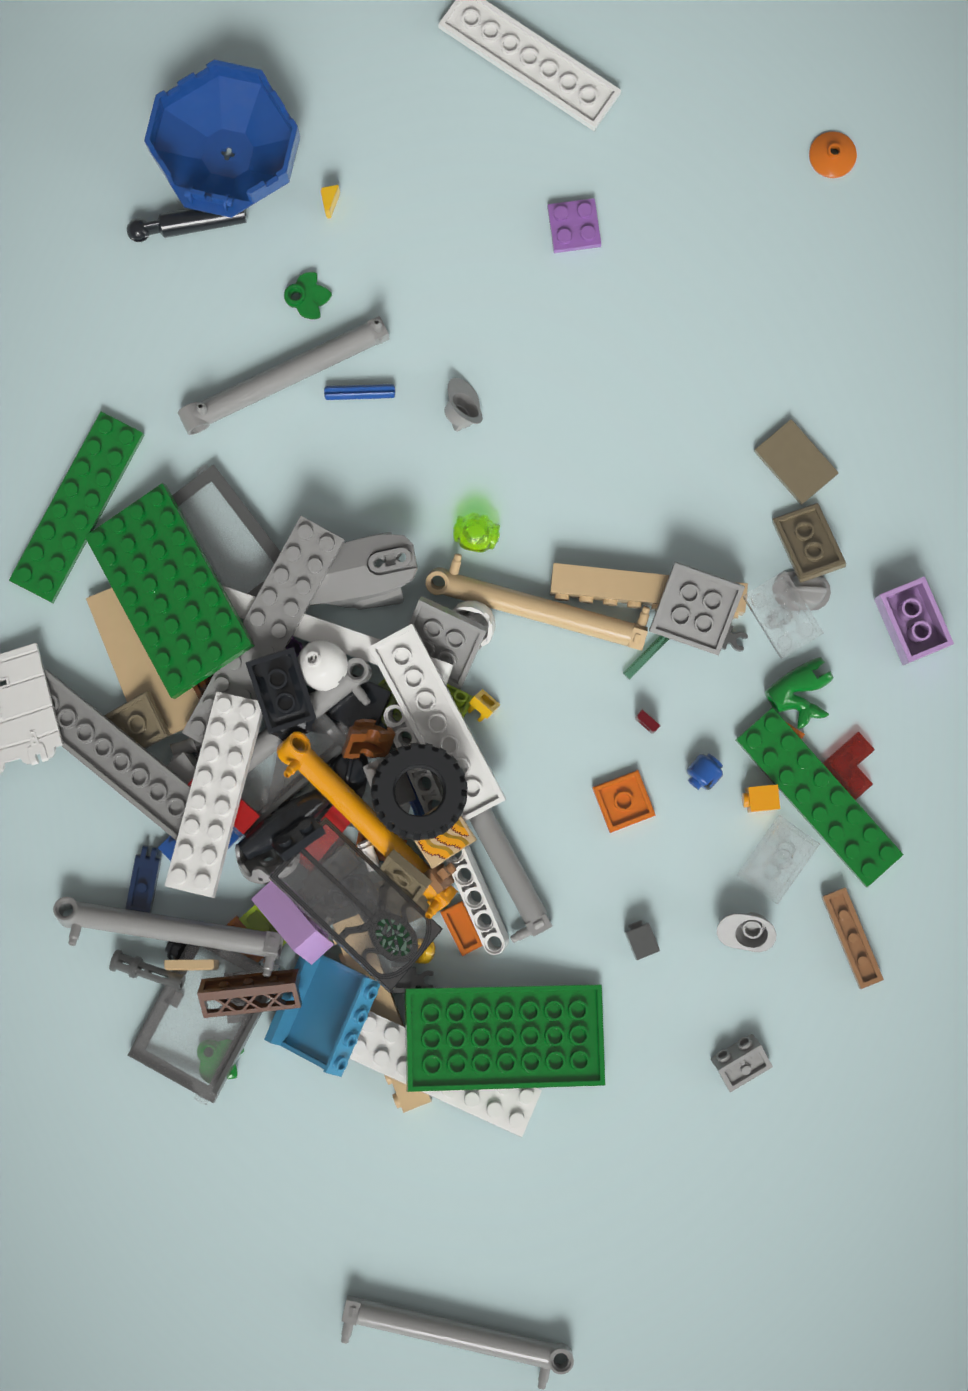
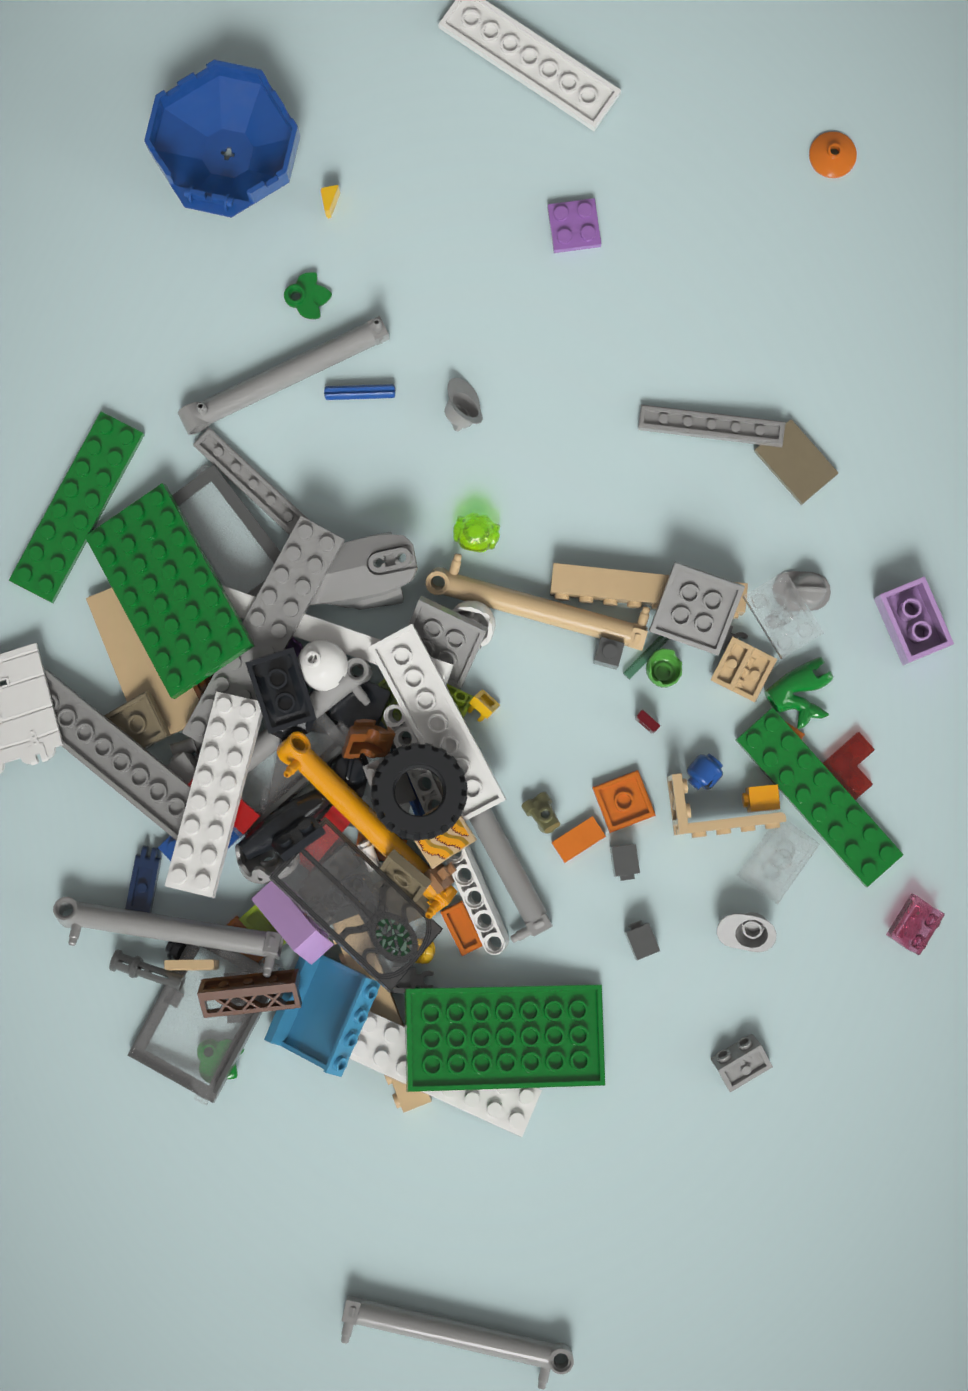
(180, 223): black piece -> none
(248, 480): none -> light grey tile
(542, 812): none -> olive plate
(578, 839): none -> orange tile
(608, 653): none -> dark grey brick
(625, 861): none -> dark grey brick
(664, 668): none -> bright green hair
(681, 812): none -> tan bracket
(711, 426): none -> light grey tile
(744, 669): none -> tan slope
(809, 542): dark tan tile -> none
(852, 938): medium nougat plate -> none
(915, 924): none -> clear pink bracket

